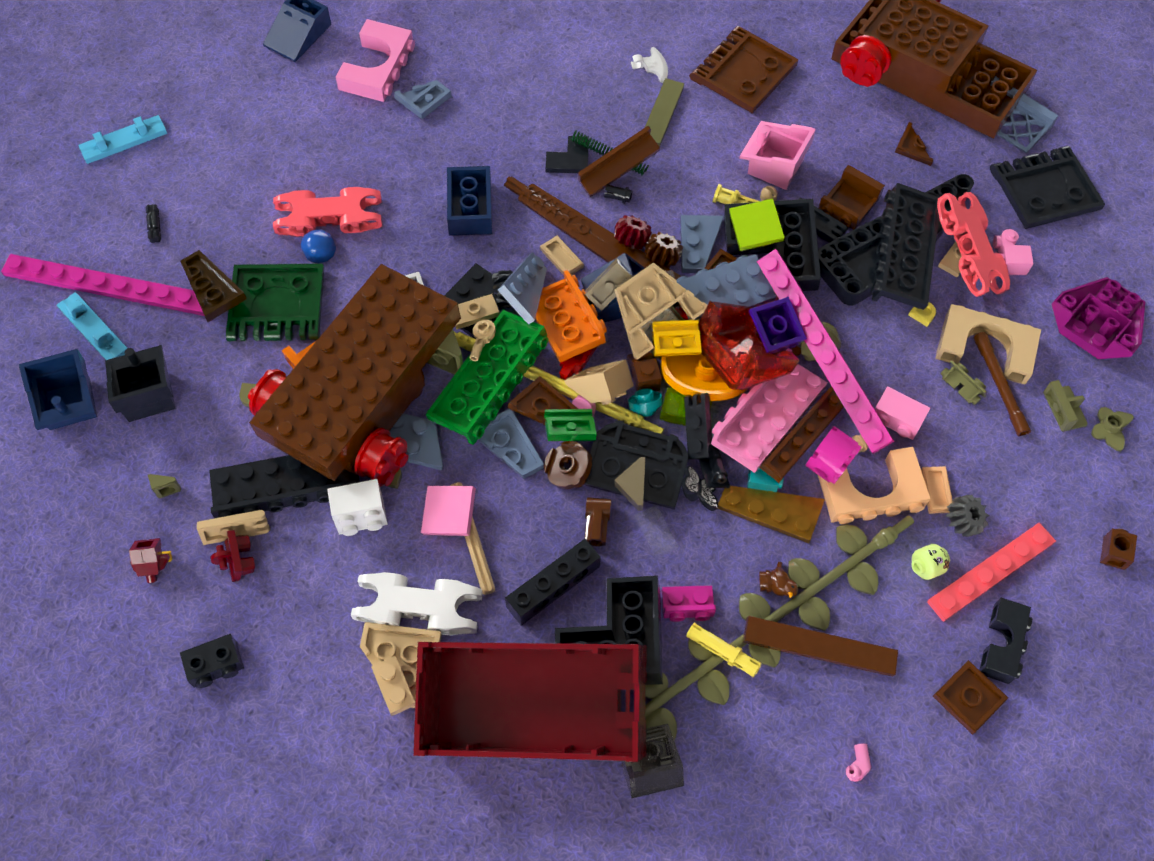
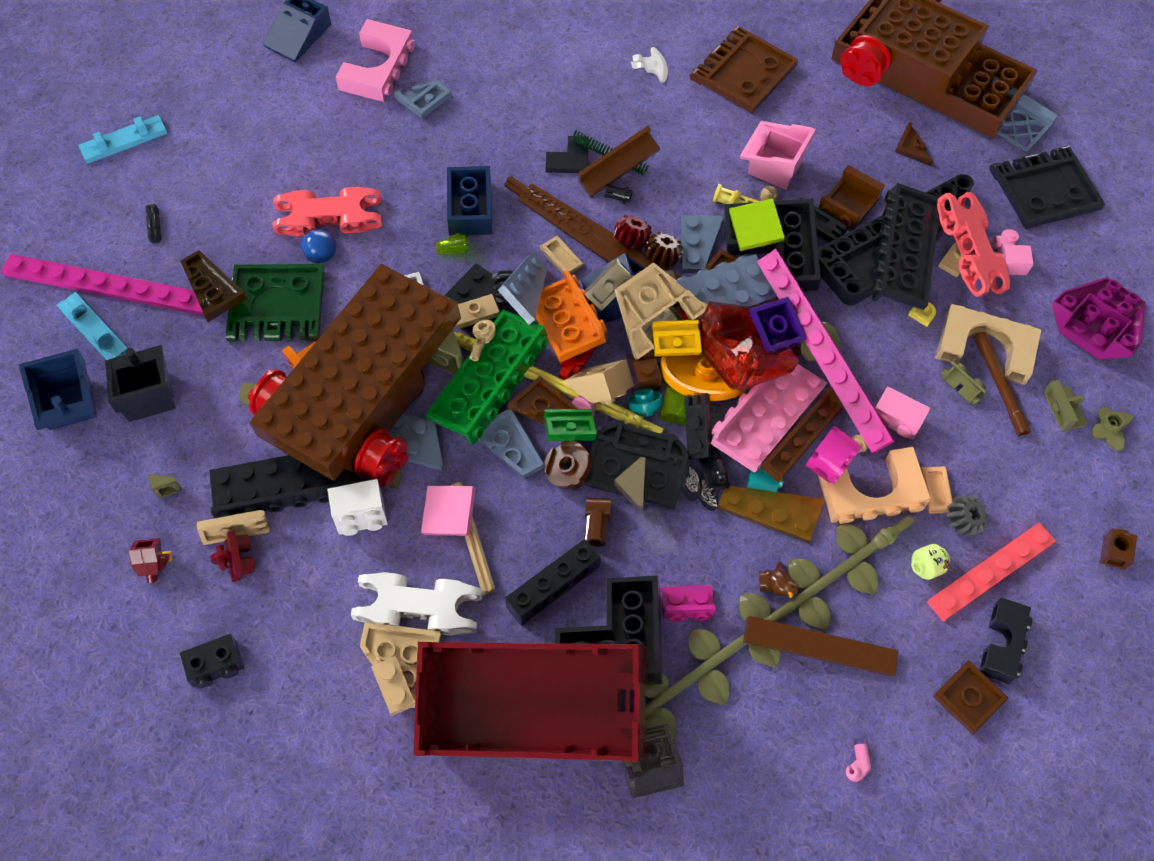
(453, 245): none -> clear neon green cone
(664, 109): olive tile -> none
(729, 653): light yellow pin -> none

